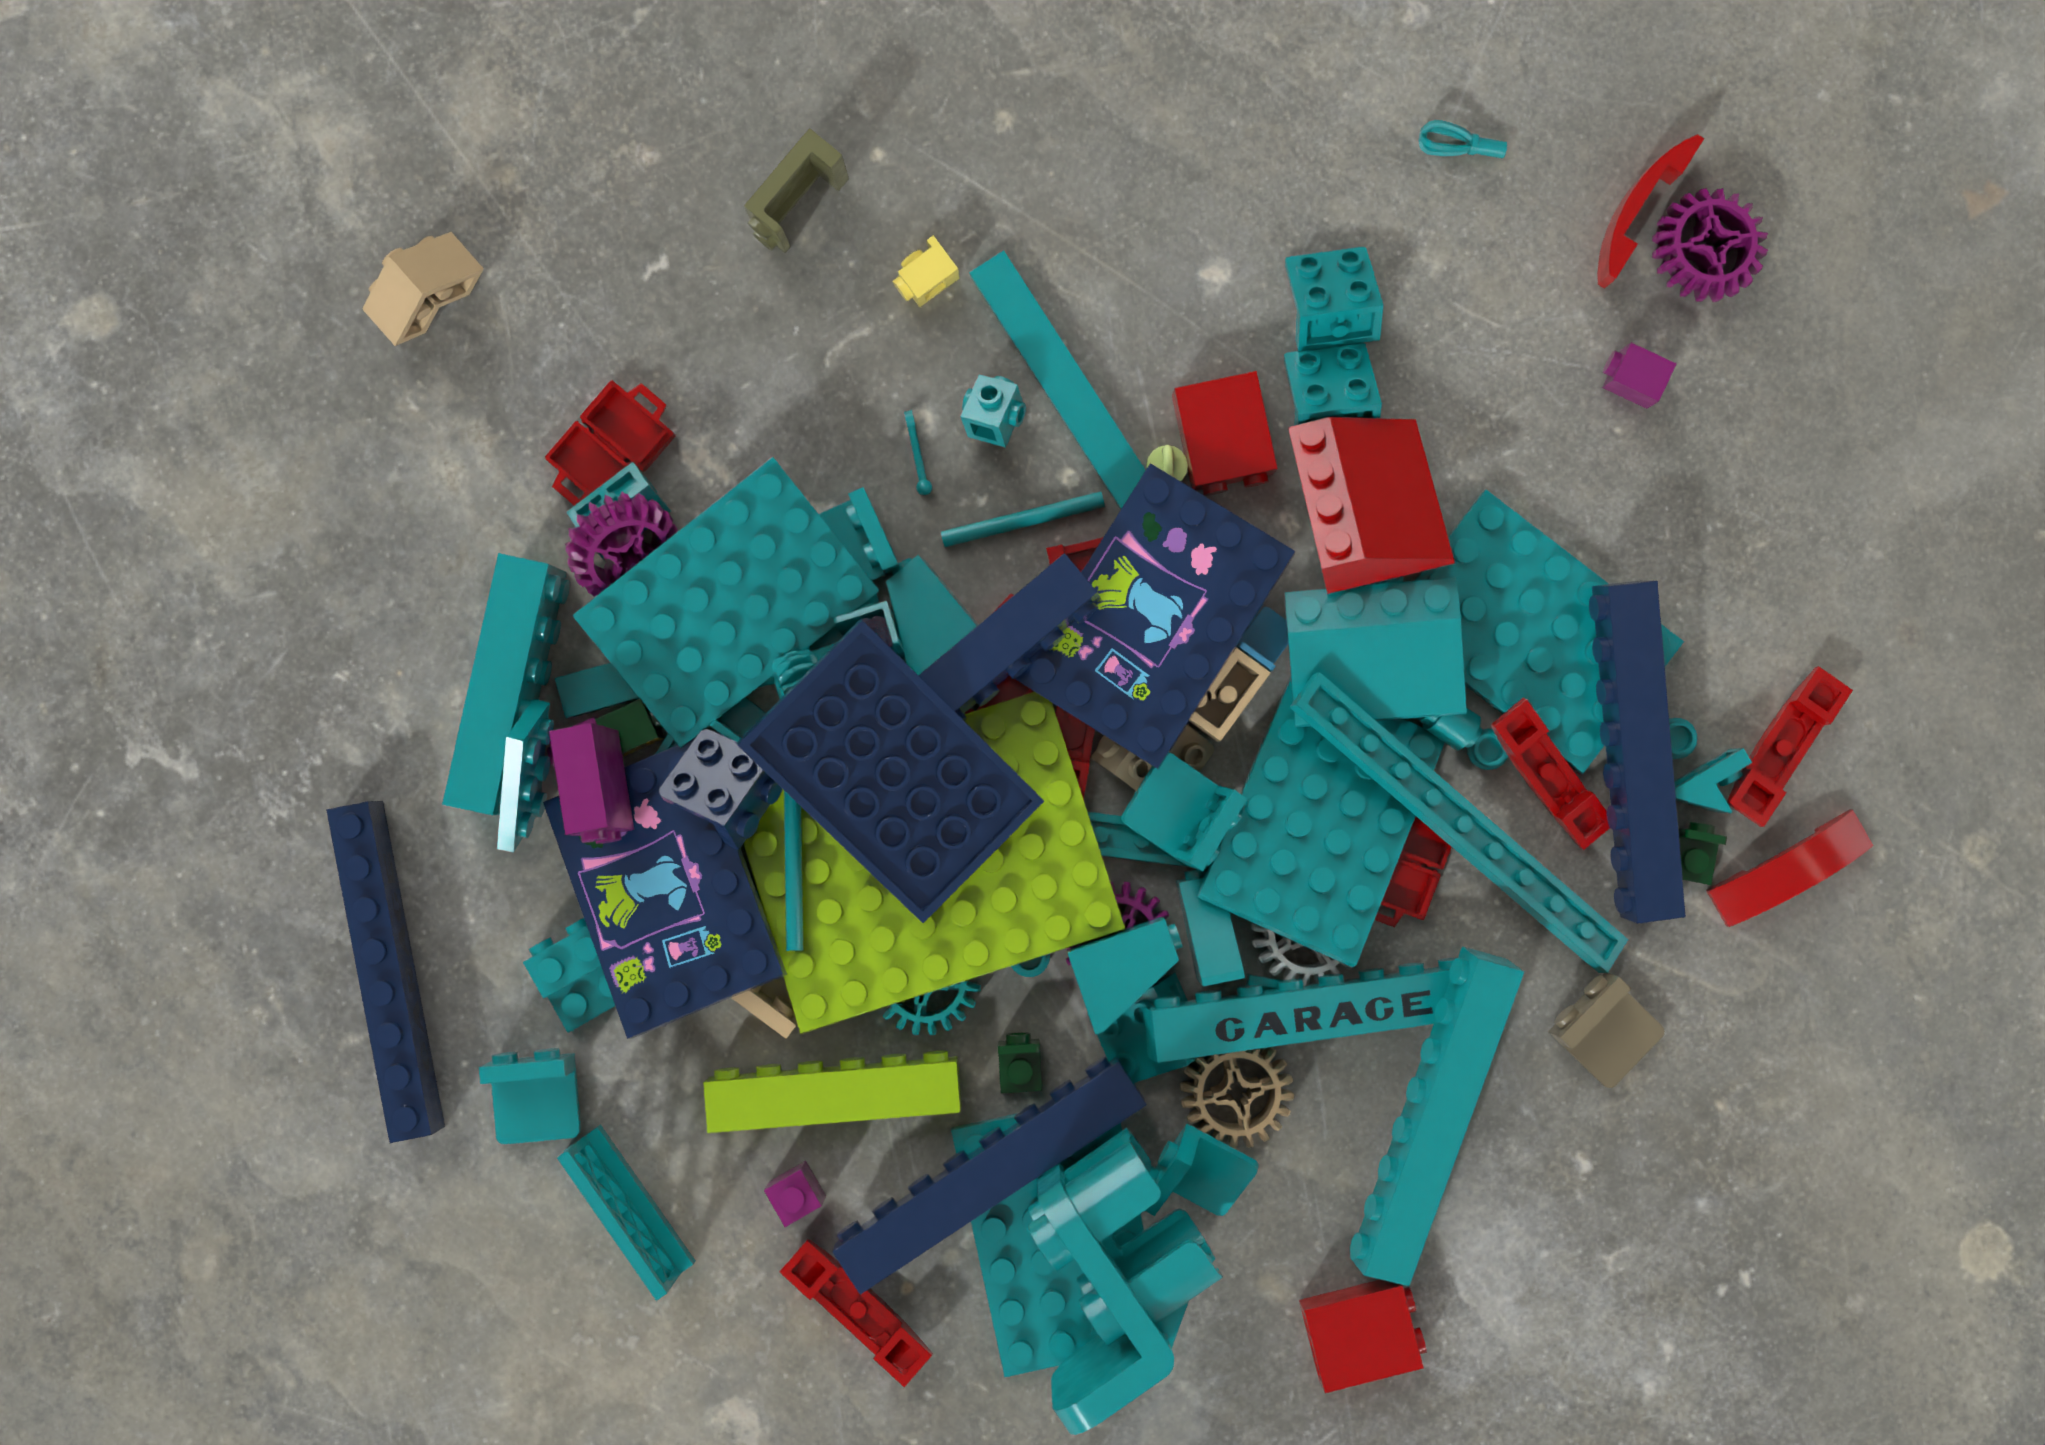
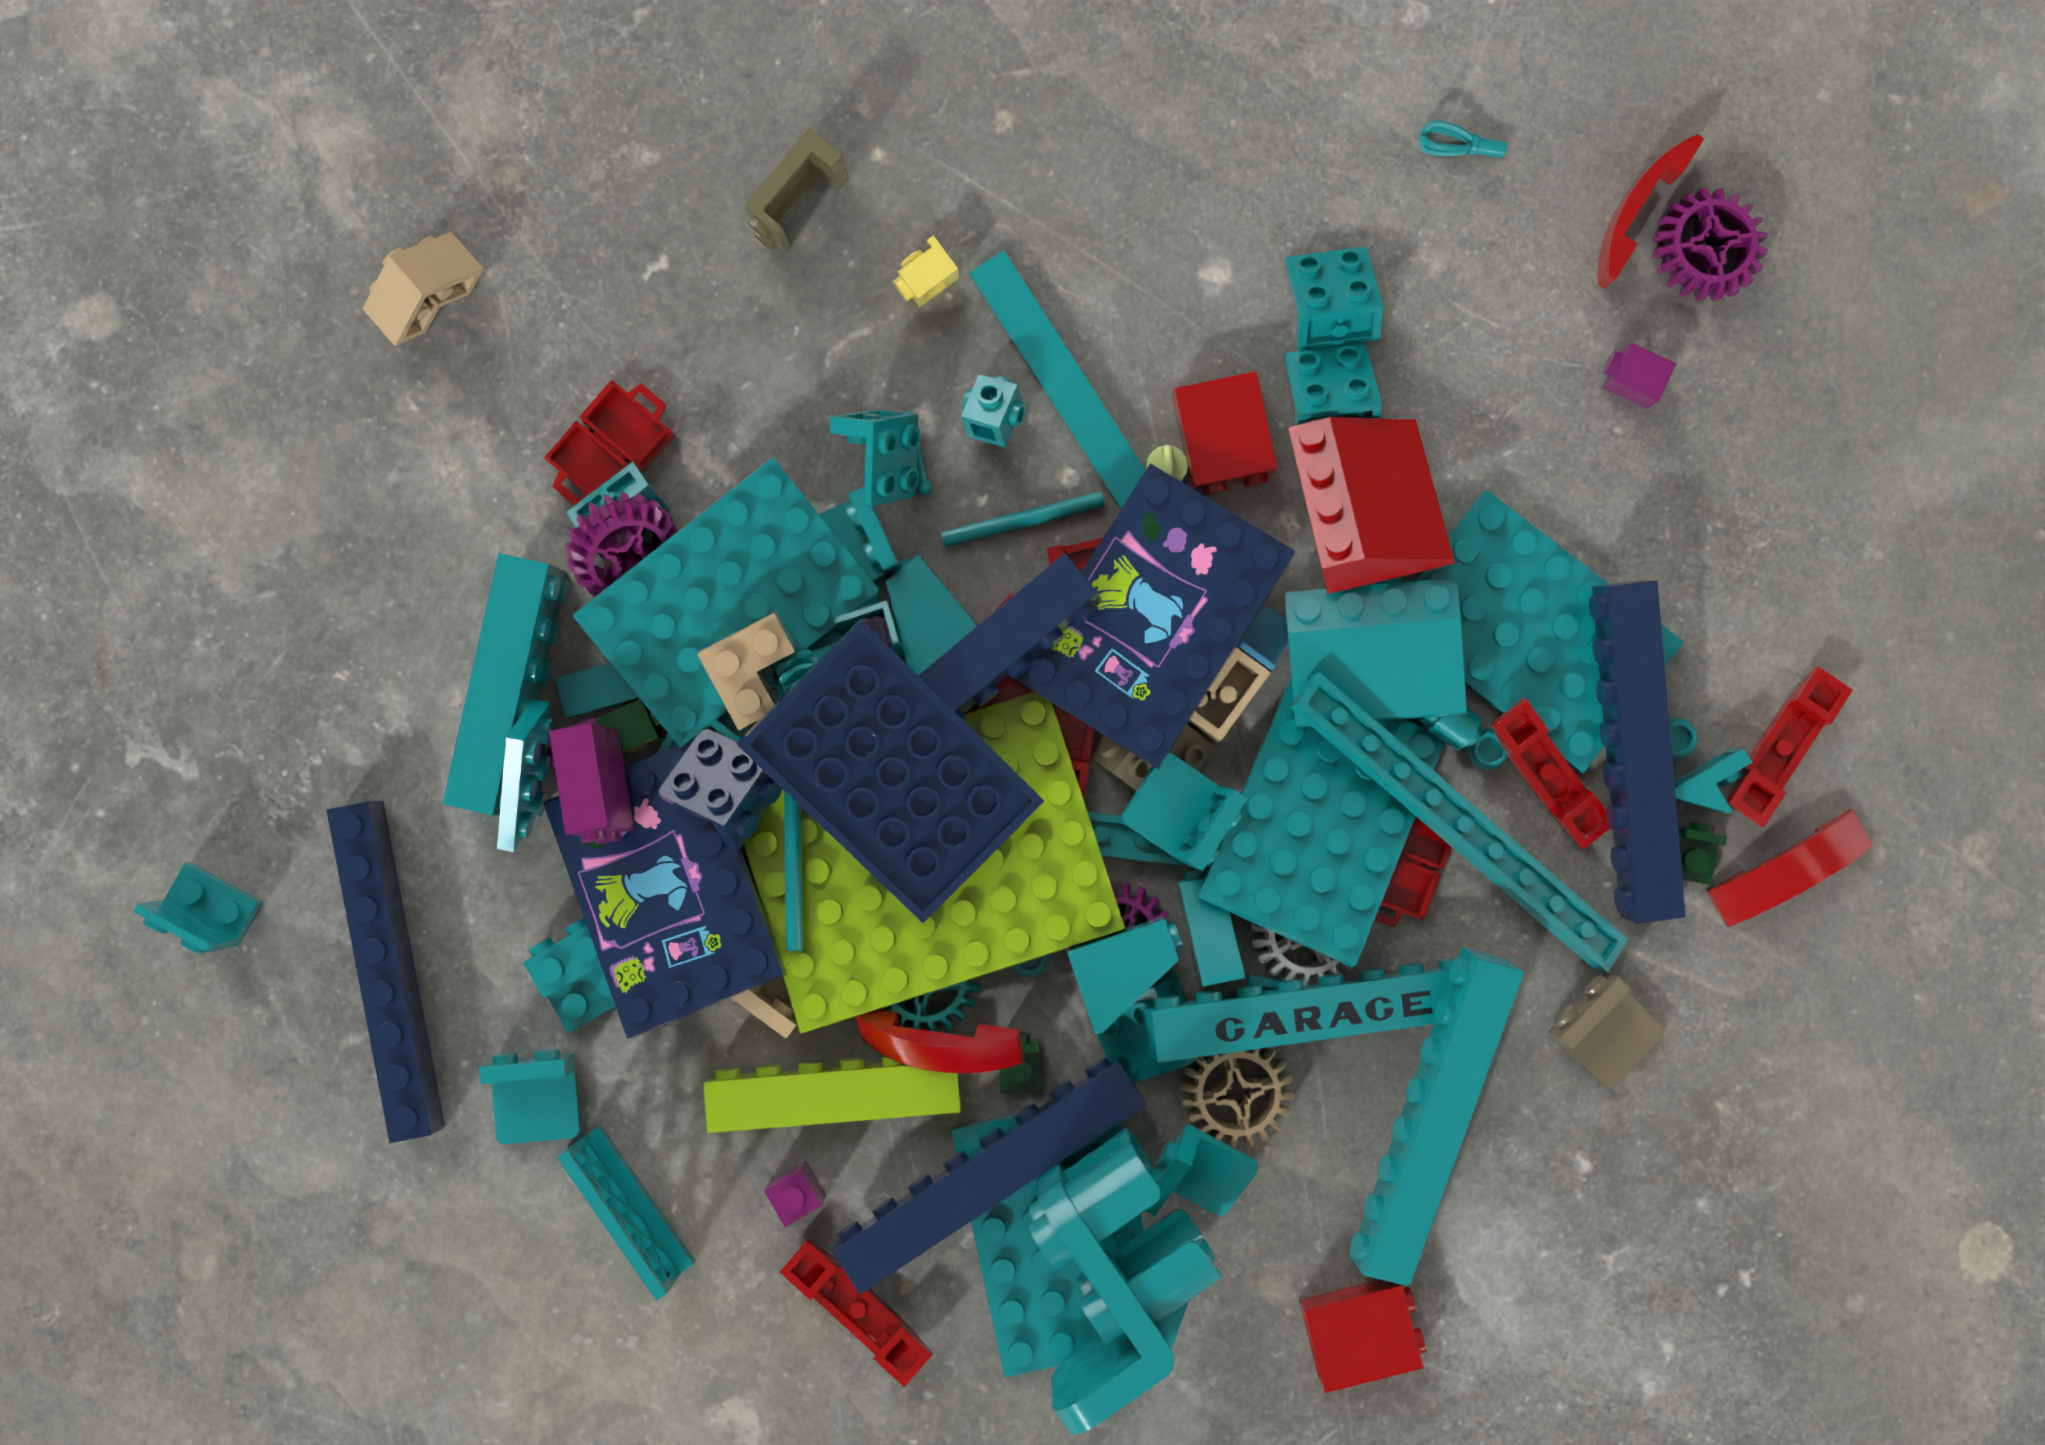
(201, 911): none -> teal bracket
(736, 667): none -> tan brick
(889, 452): none -> teal bracket
(987, 1051): none -> red slope

